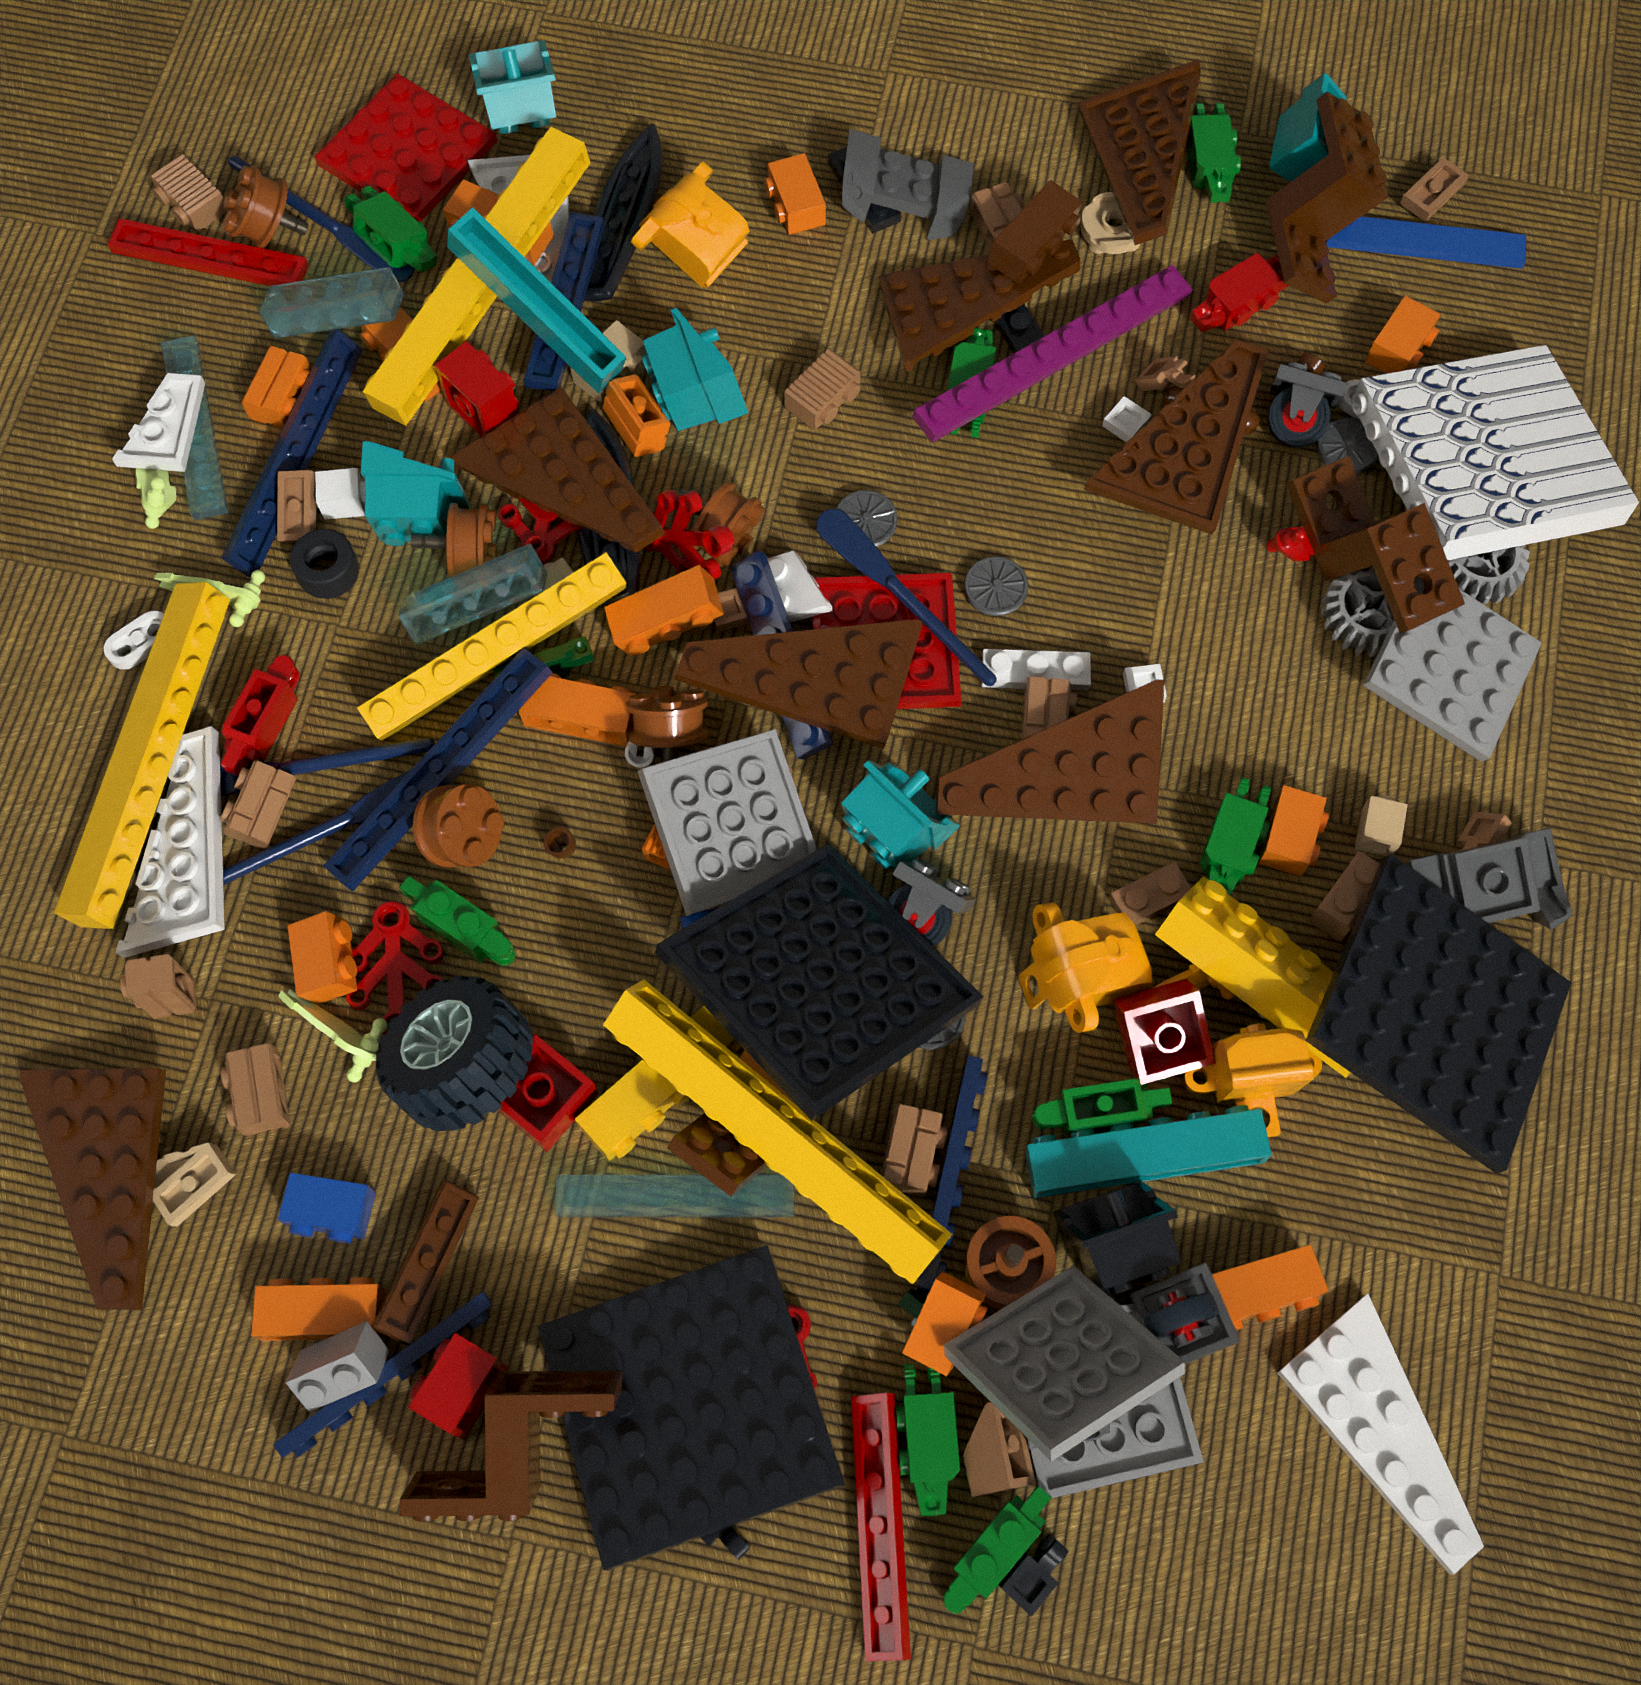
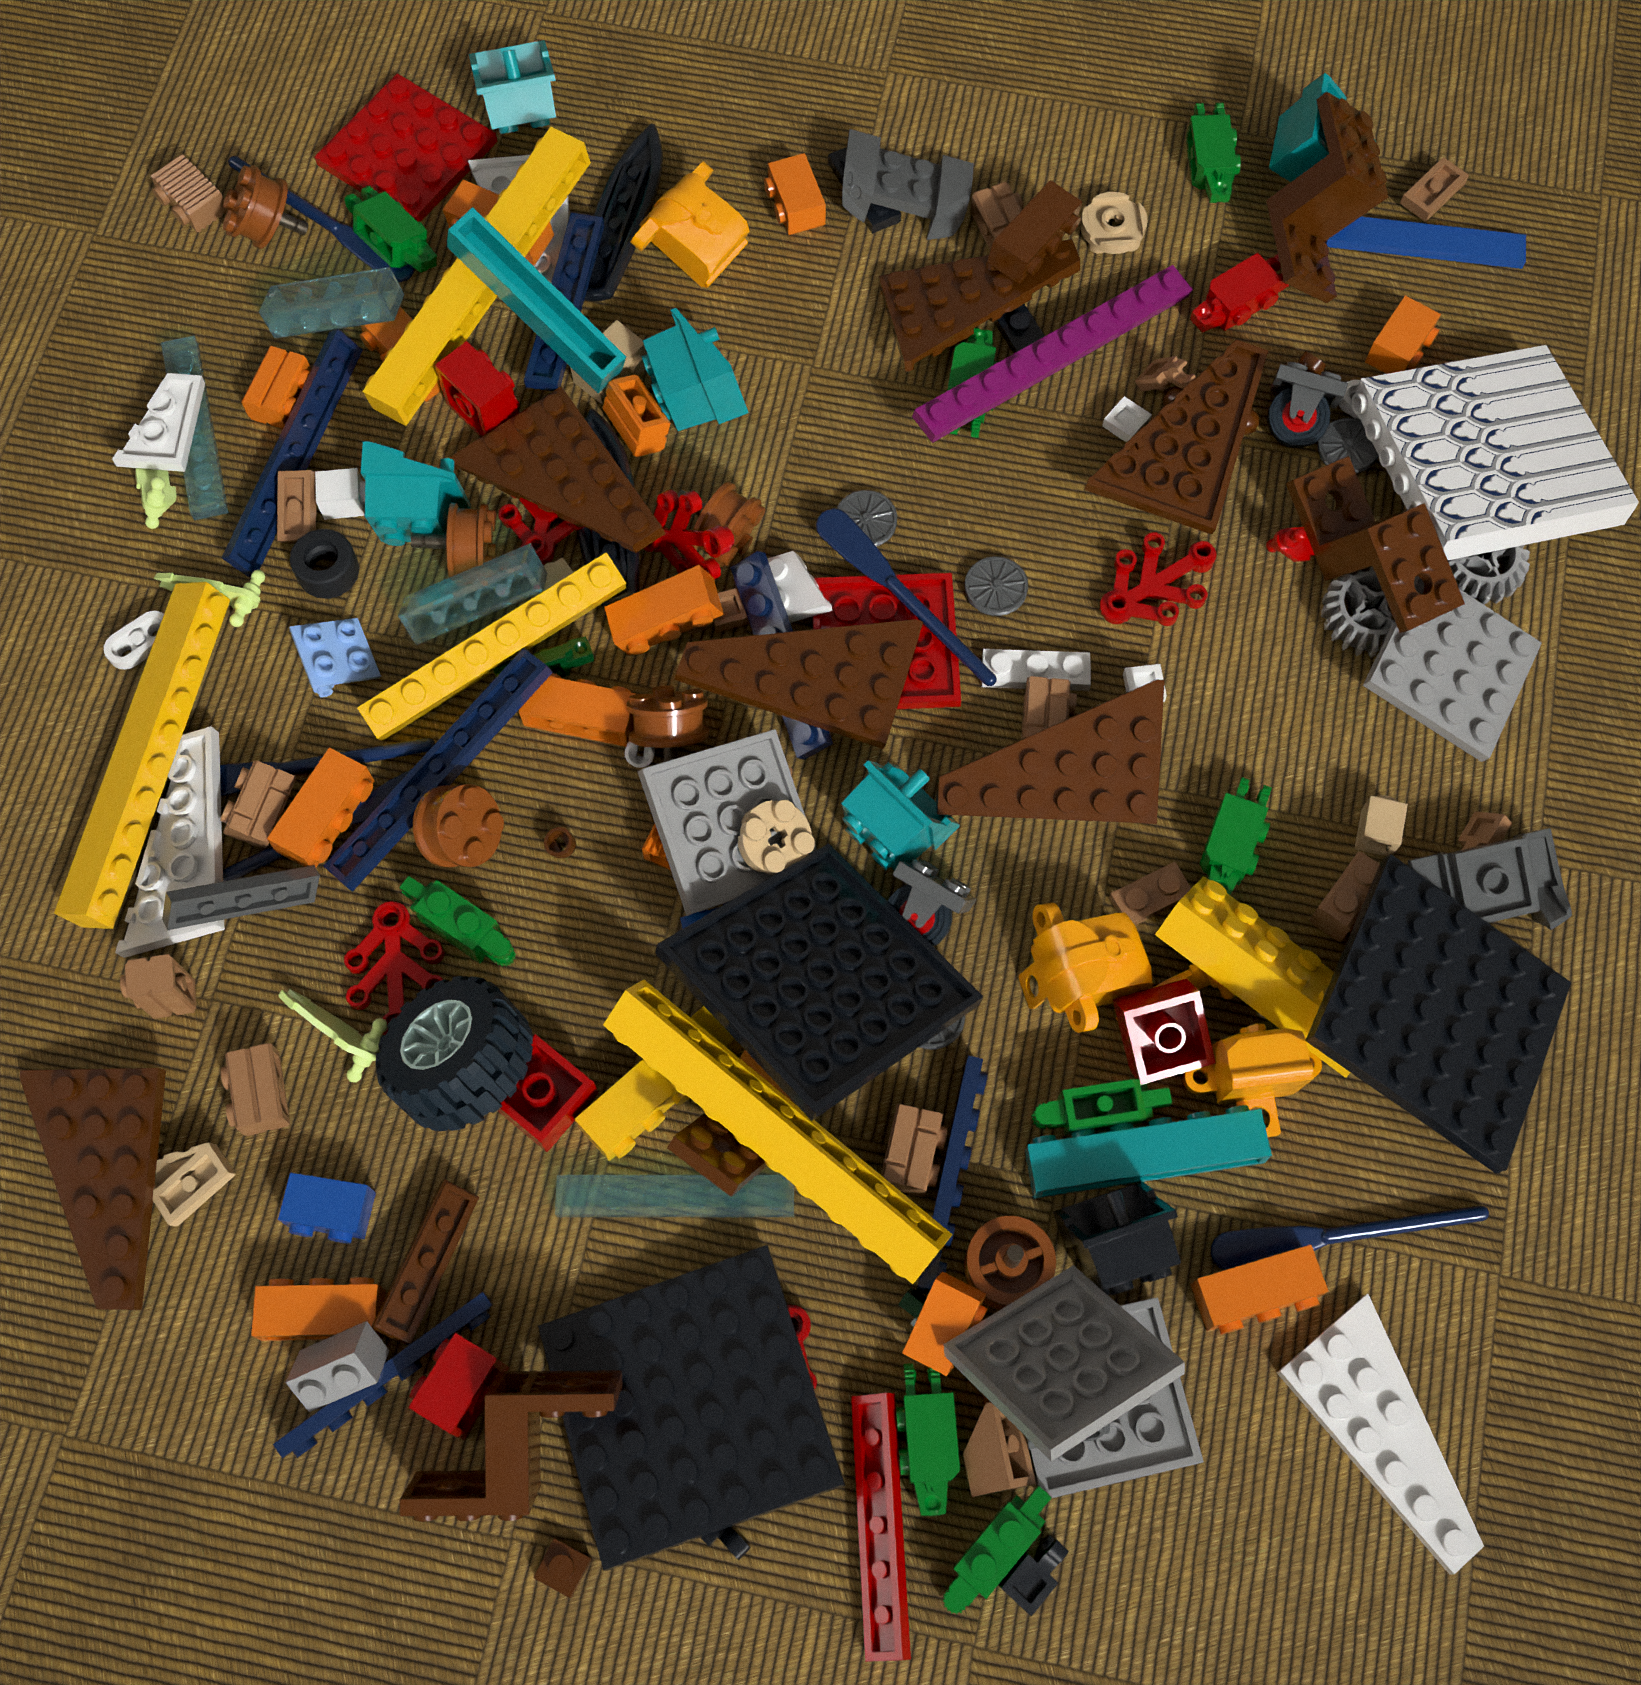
(206, 254): red plate -> none
(240, 897): none -> dark grey plate
(259, 714): red hinge -> none
(321, 809): none -> orange brick
(322, 957): orange brick -> none
(334, 654): none -> light blue hinge
(562, 1568): none -> reddish brown plate
(755, 832): none -> tan plate
(822, 389): medium nougat brick -> none
(1142, 144): reddish brown wing -> none
(1154, 584): none -> red plant
(1187, 1314): dark grey plate -> none
(1249, 1245): none -> dark blue piece
(1293, 831): orange brick -> none

